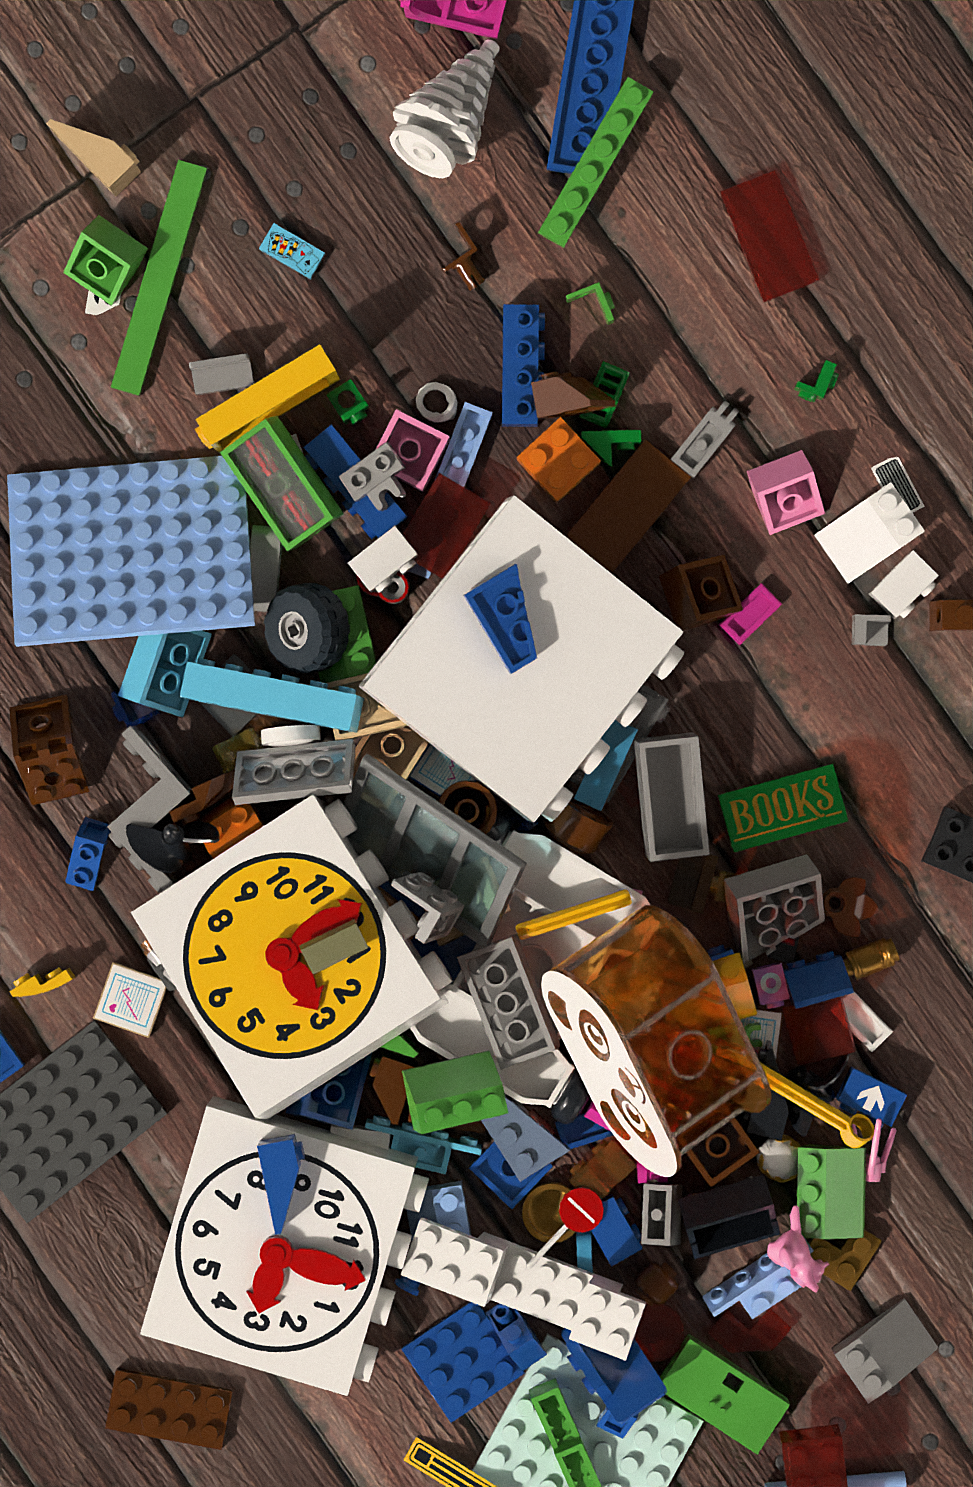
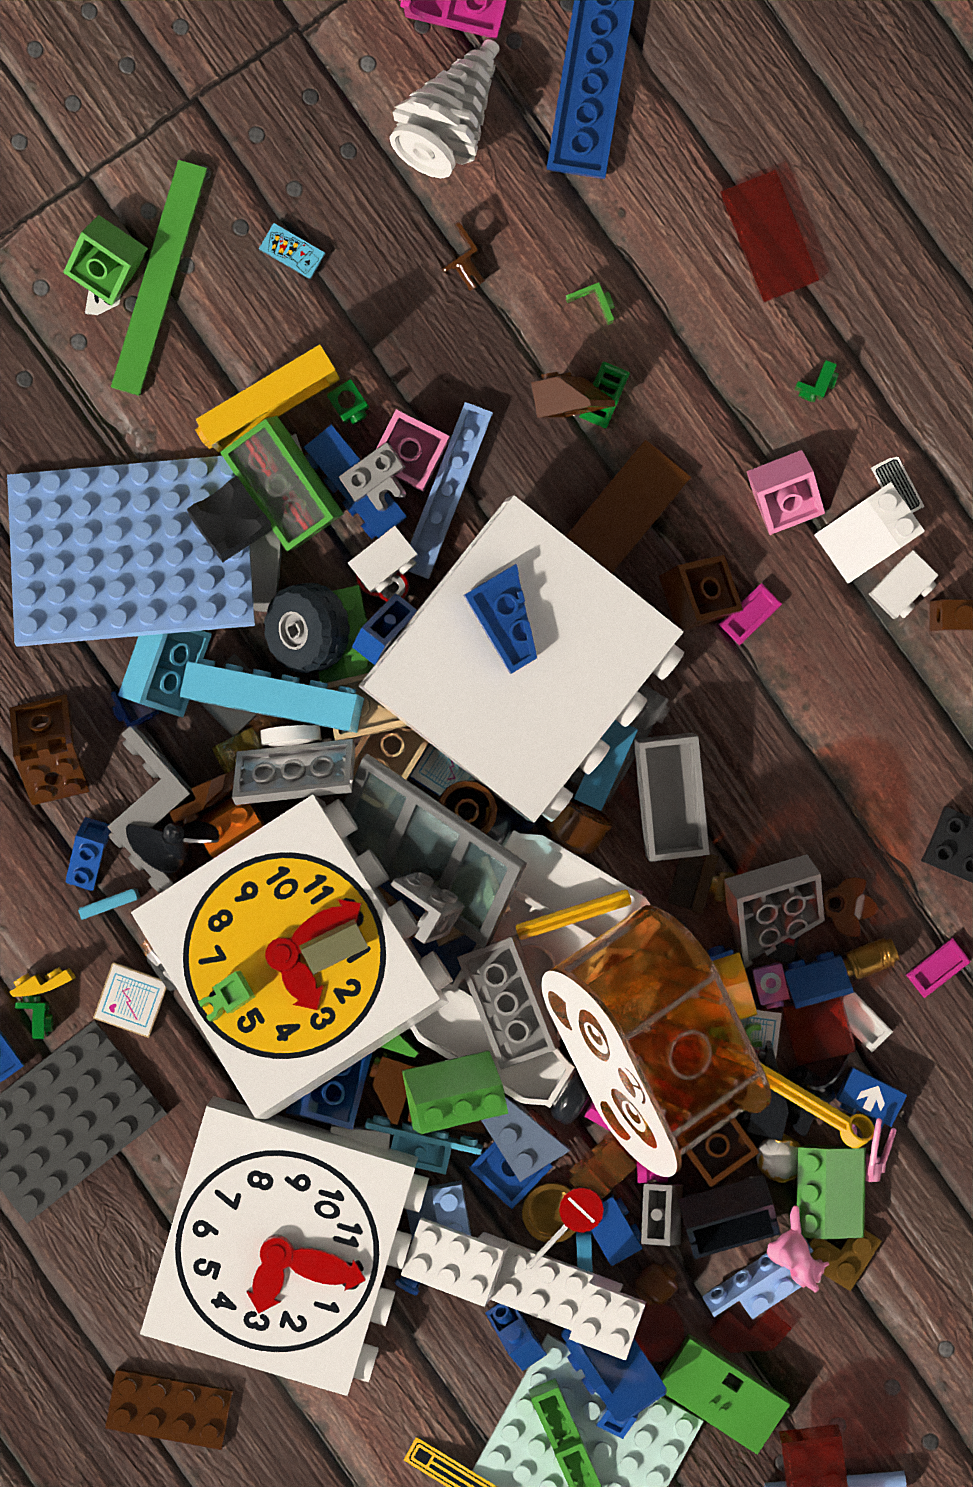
(41, 1020): none -> green bracket
(103, 157): tan slope -> none
(109, 903): none -> medium azure tile
(222, 374): light grey panel -> none
(229, 519): none -> black brick
(230, 995): none -> bright green plate
(280, 1167): blue slope -> none
(383, 628): none -> blue brick
(444, 525): clear red tile -> none
(451, 410): white piece -> none
(462, 1360): blue plate -> none
(520, 363): blue brick -> none
(558, 460): orange piece -> none
(581, 1132): blue tile -> none
(595, 162): bright green plate -> none
(601, 442): green slope -> none
(704, 440): light grey hinge -> none
(783, 808): green tile -> none
(870, 629): light grey panel -> none
(885, 1350): light grey slope -> none
(938, 967): none -> dark pink tile

